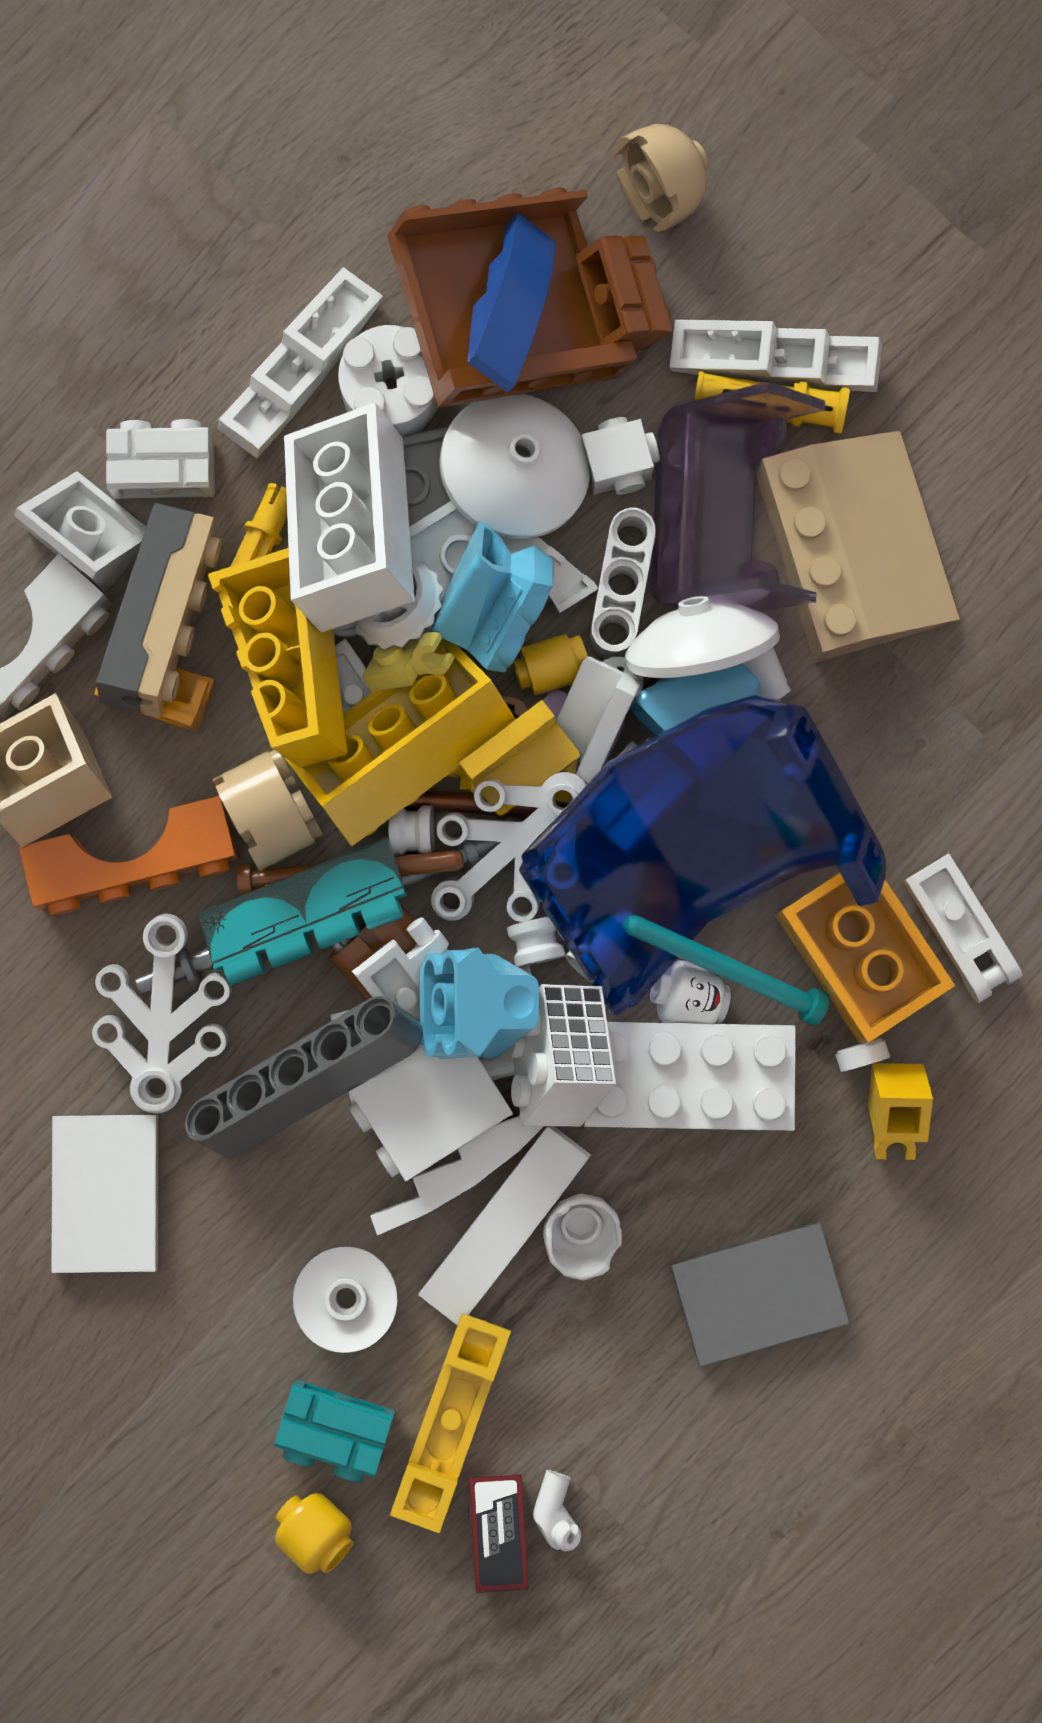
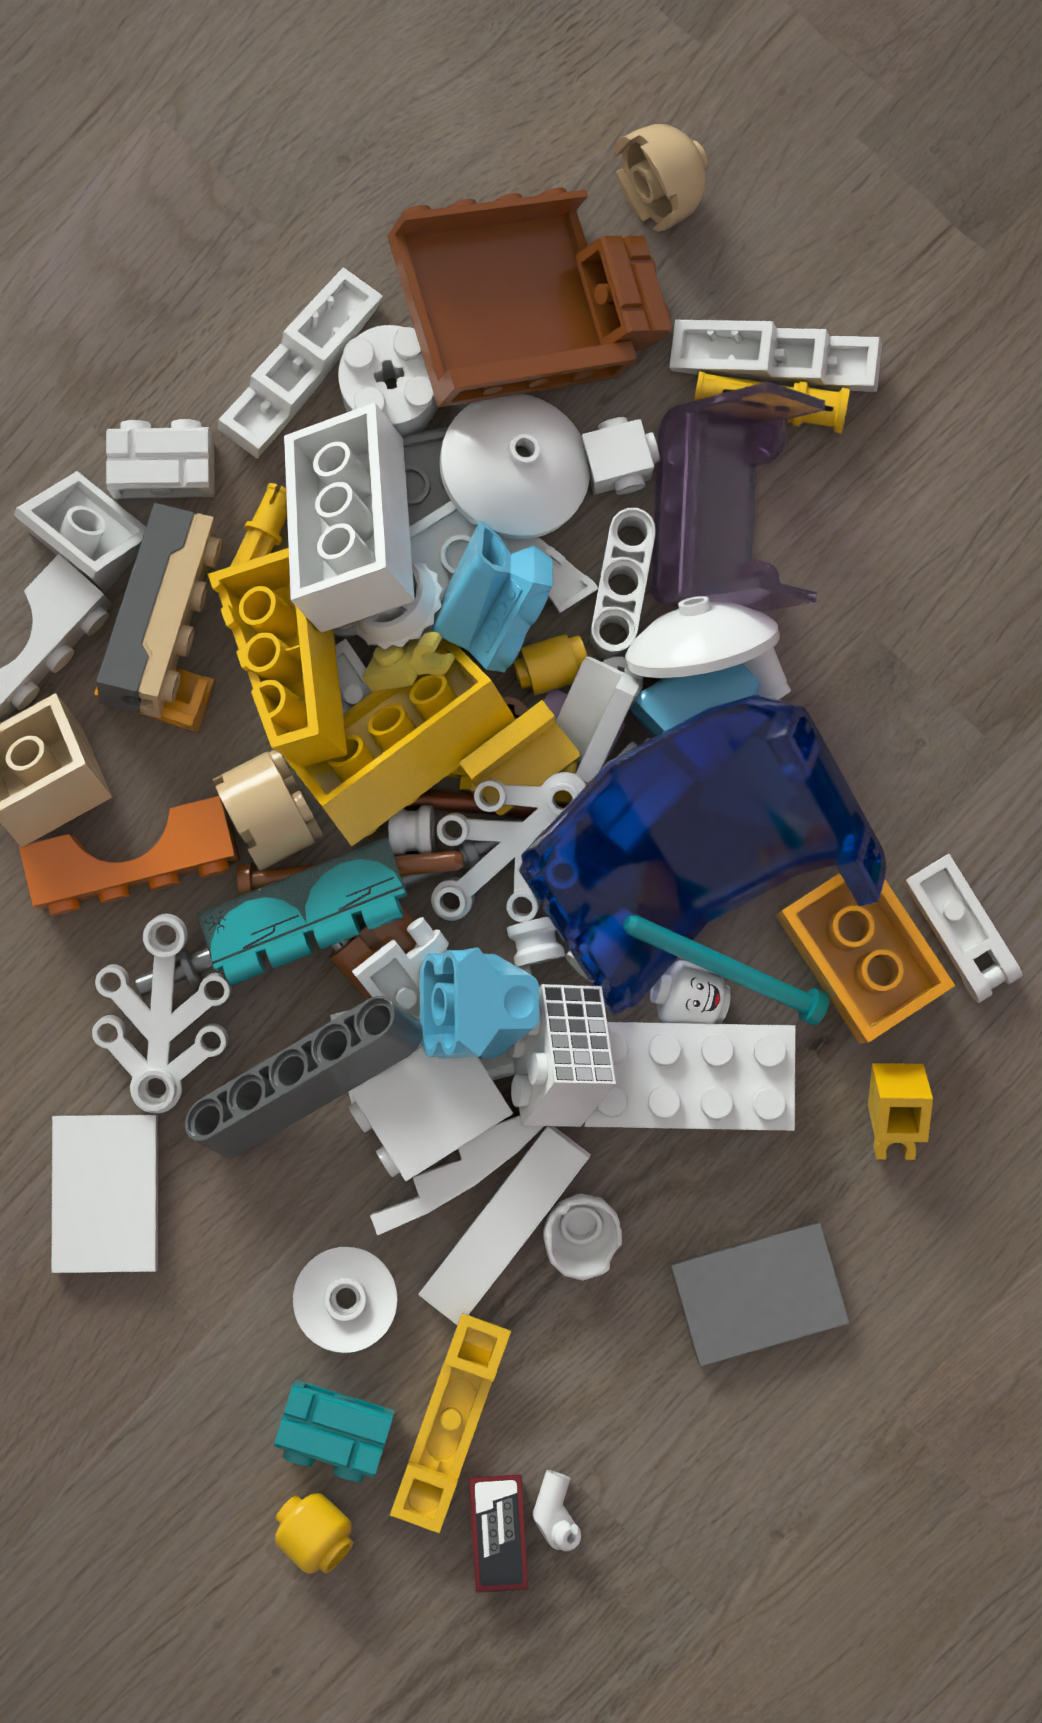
(514, 300): blue slope -> none
(859, 539): tan slope -> none
(862, 1054): white tile -> none

